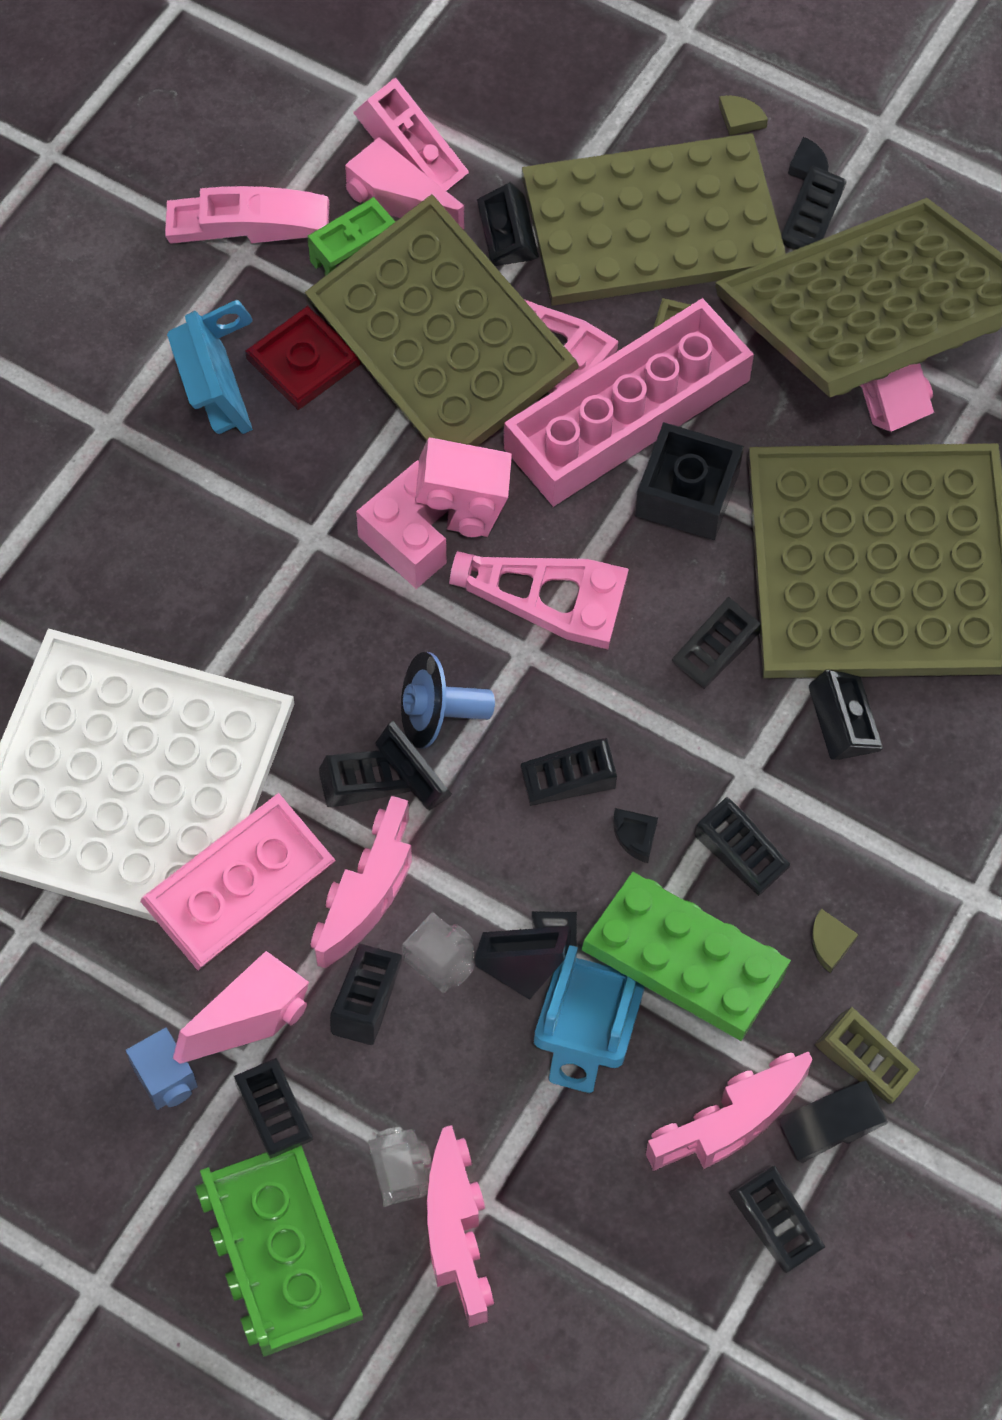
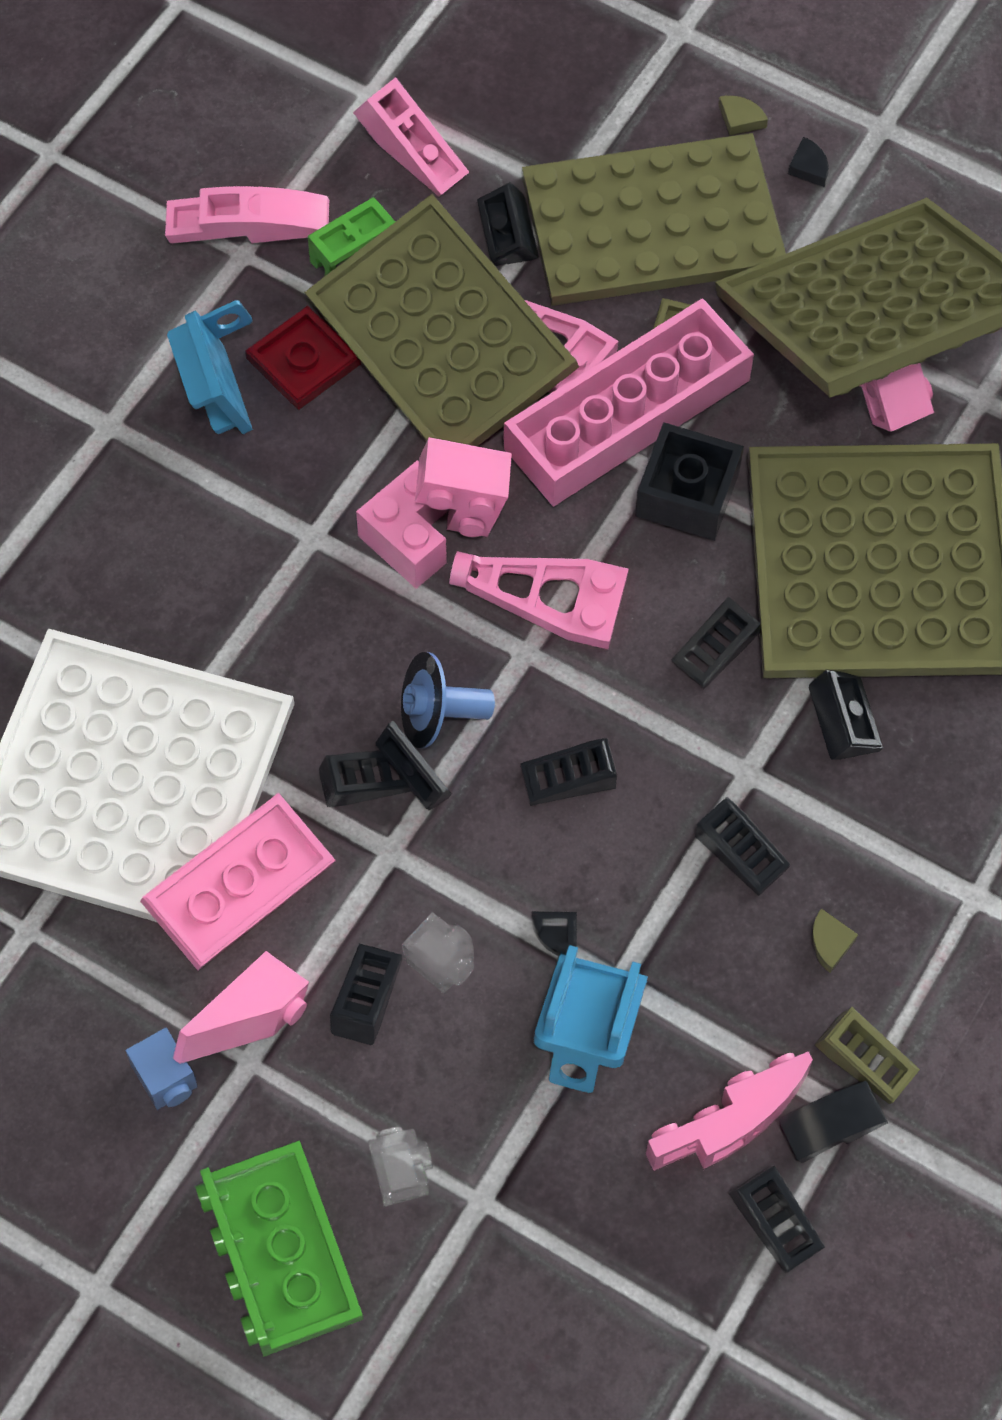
(261, 1078): black slope -> none
(366, 895): bright pink slope -> none
(394, 182): bright pink slope -> none
(450, 1211): bright pink slope -> none
(523, 956): black slope -> none
(635, 833): black tile -> none
(686, 955): bright green bracket -> none
(821, 188): black slope -> none

